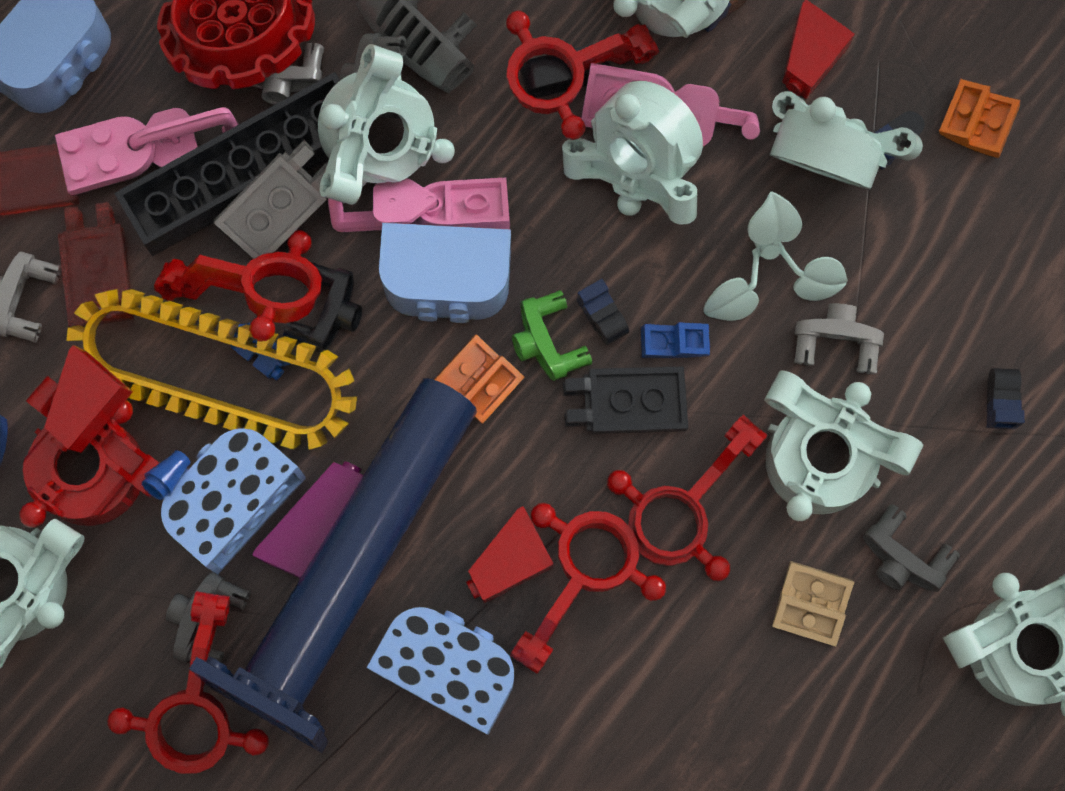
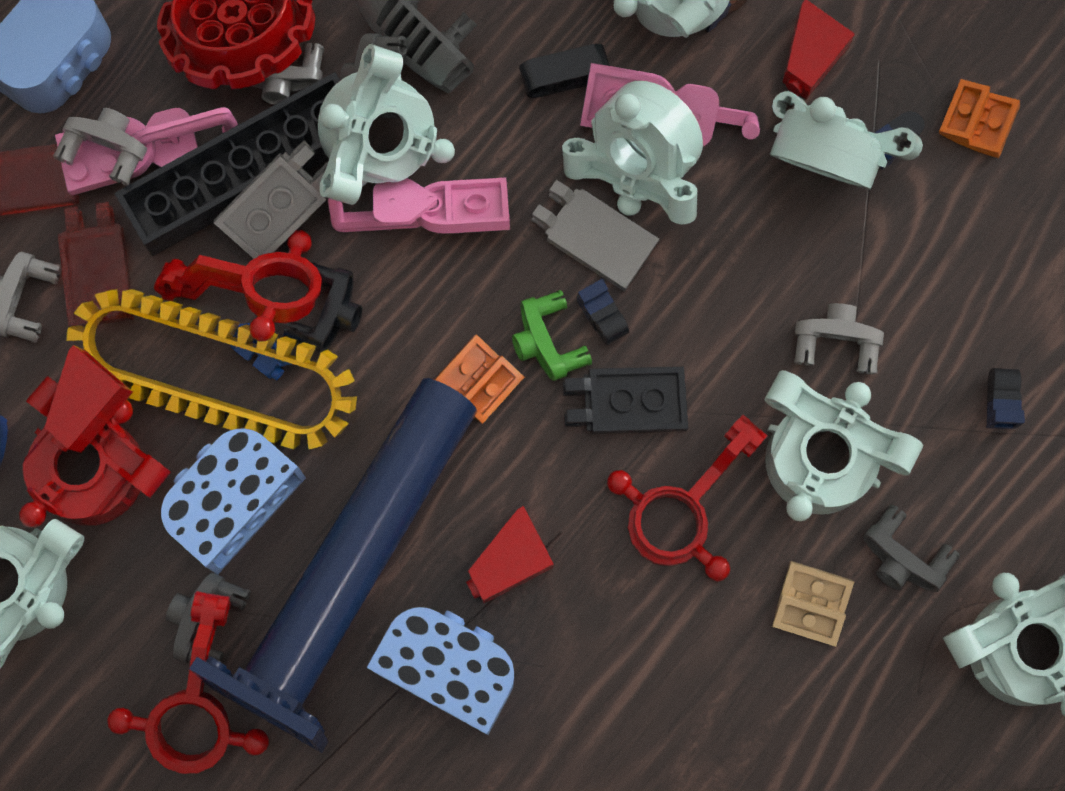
(108, 132): none -> light grey connector
(165, 476): blue cone -> none
(306, 525): magenta slope -> none
(445, 270): light blue brick -> none
(533, 650): red piece -> none
(595, 235): none -> light grey tile
(619, 48): red piece -> none
(675, 341): blue slope -> none
(770, 225): light aqua plant -> none

